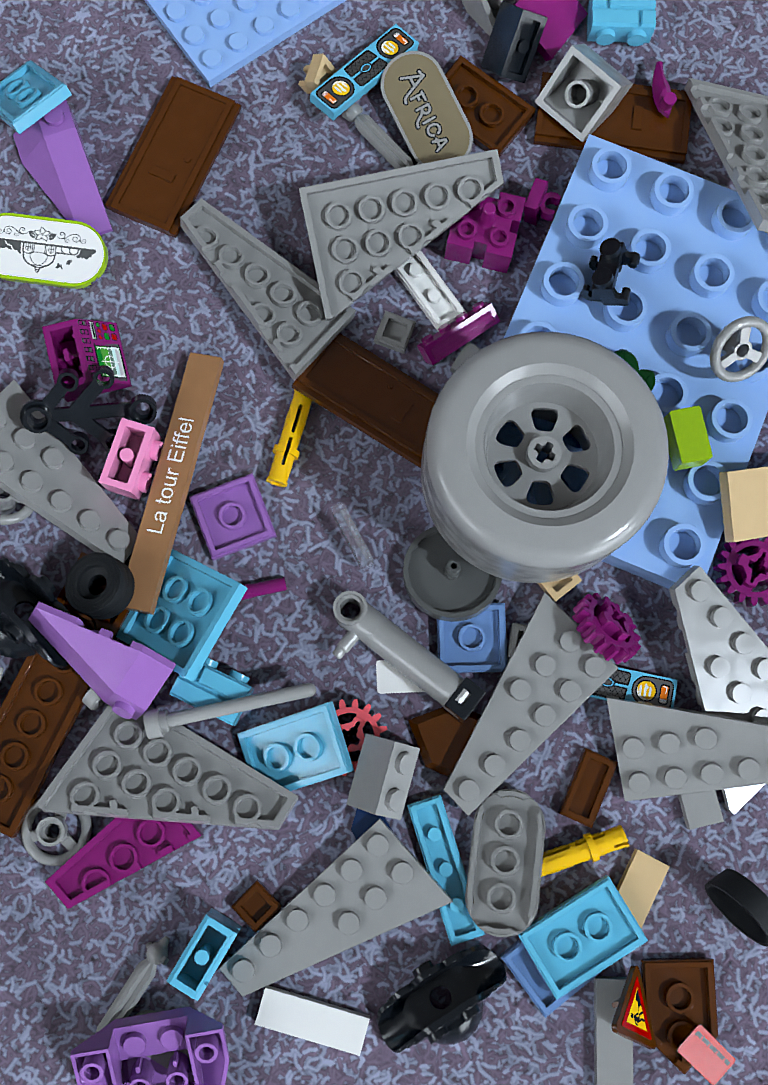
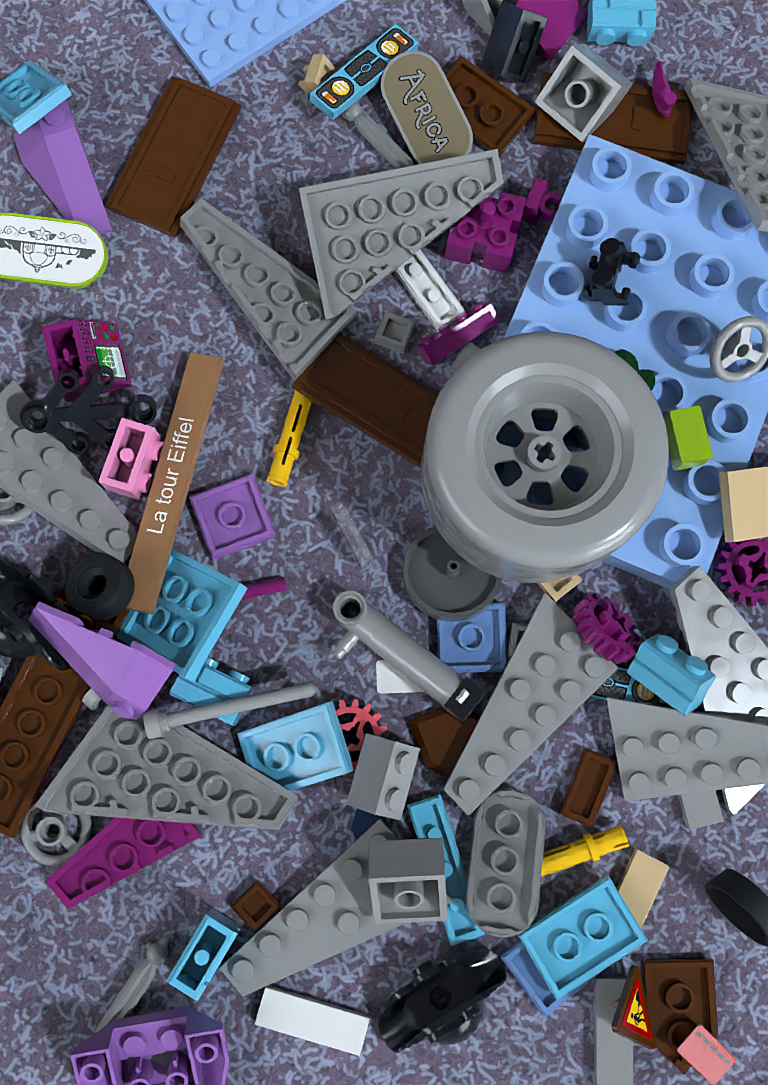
(407, 880): none -> light grey slope
(671, 673): none -> medium azure brick

